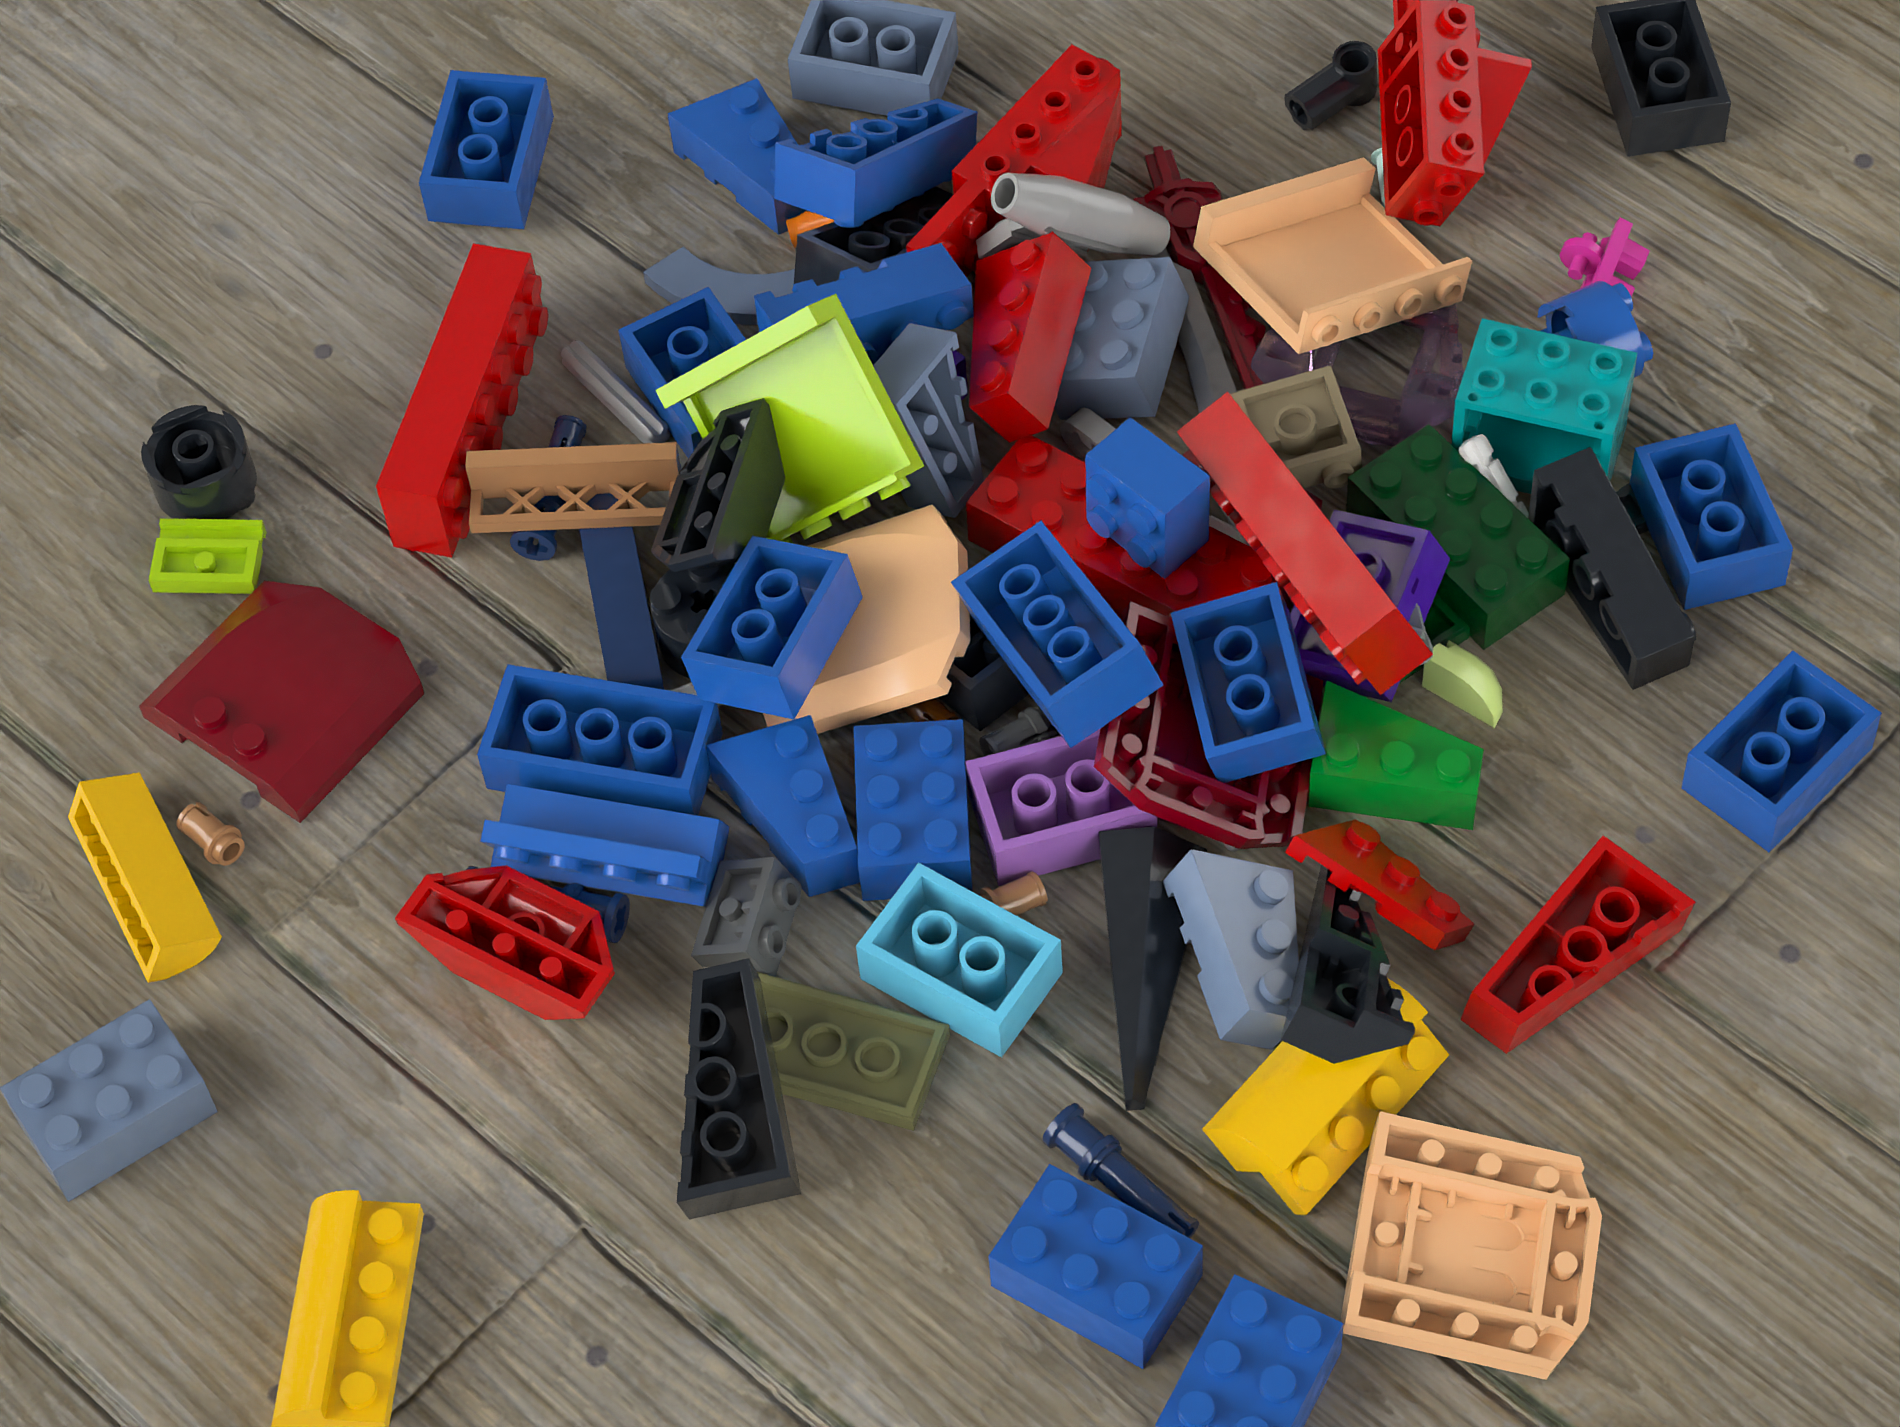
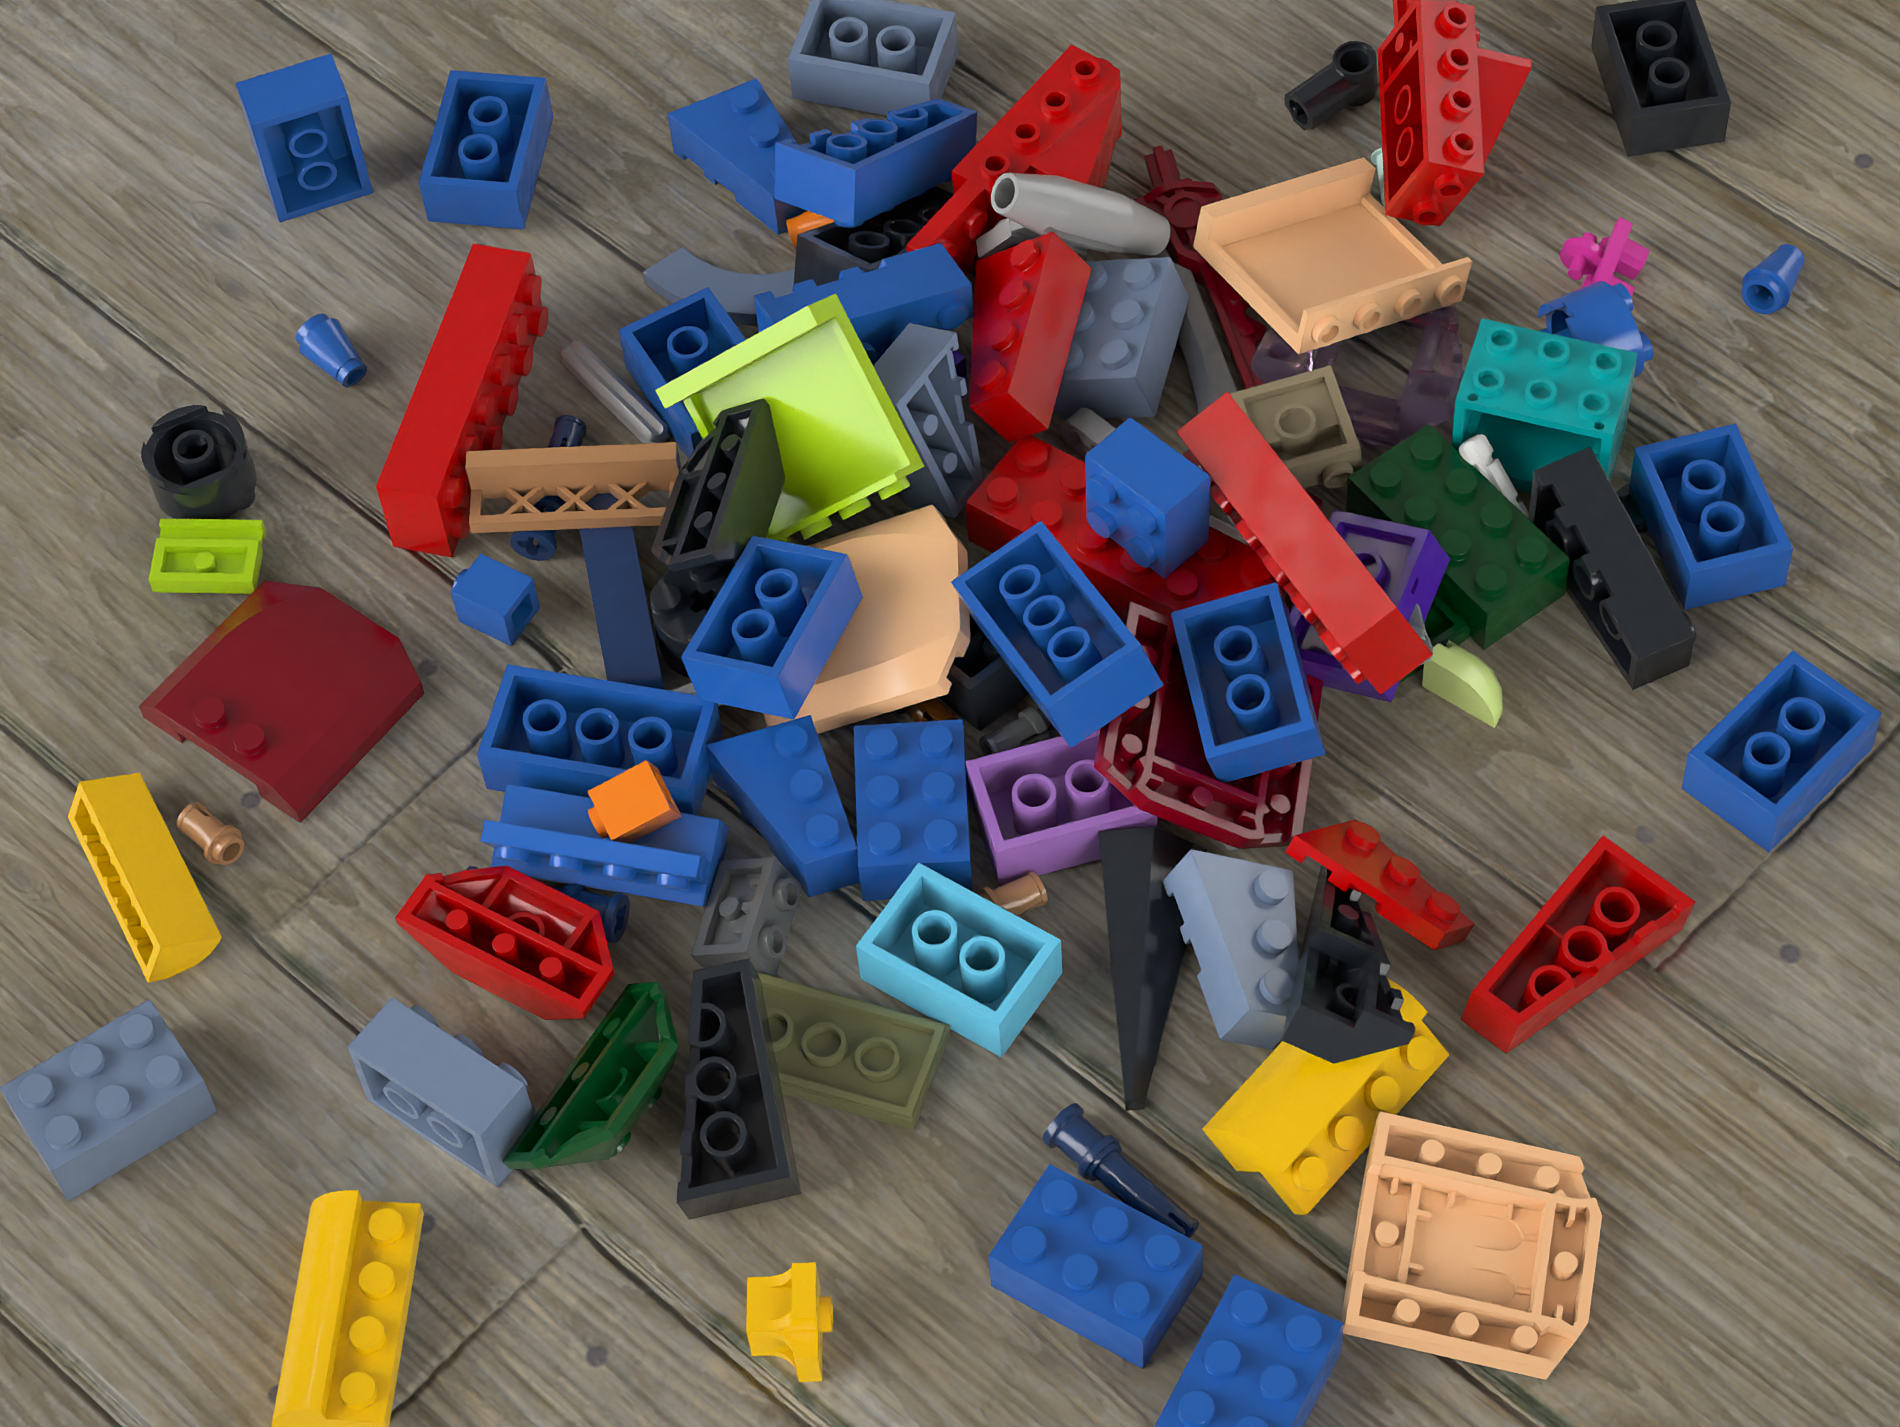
(305, 137): none -> blue brick
(329, 347): none -> blue cone
(442, 1088): none -> sand blue brick
(495, 599): none -> blue brick
(604, 1086): none -> dark green wedge
(632, 804): none -> orange brick
(789, 1318): none -> yellow brick
(1392, 765): green wedge -> none
(1772, 280): none -> blue cone

